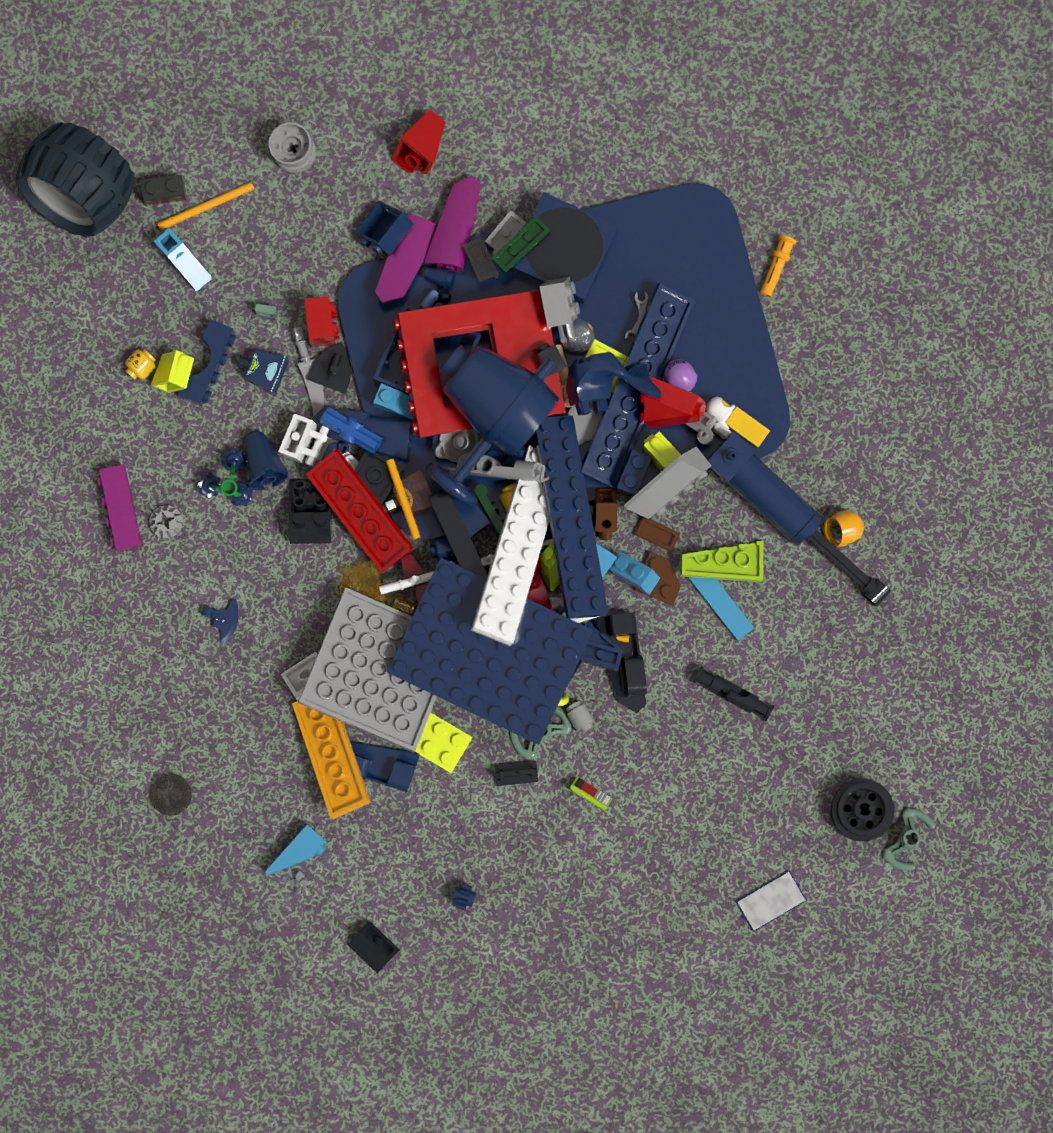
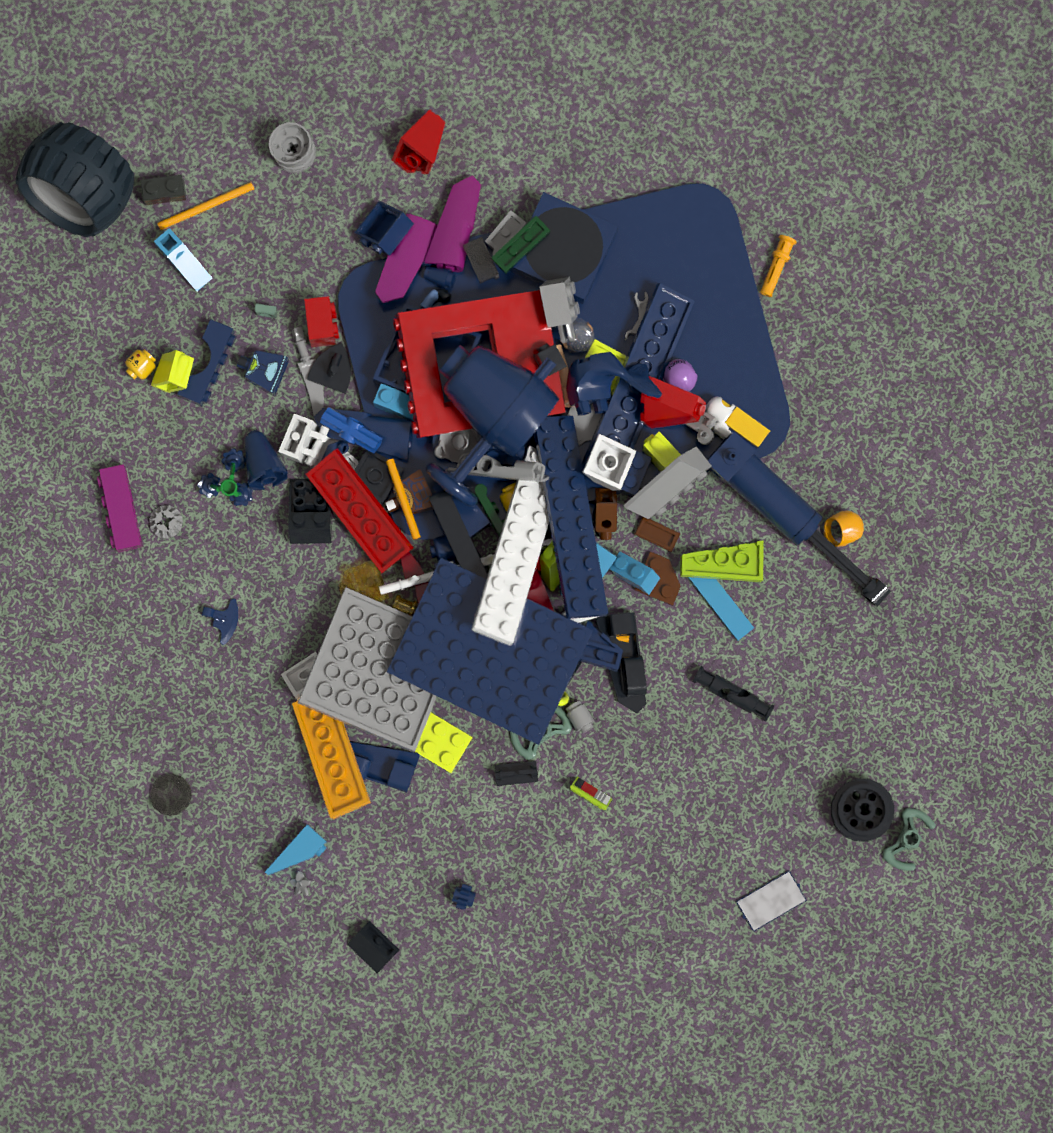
(609, 463): none -> white slope

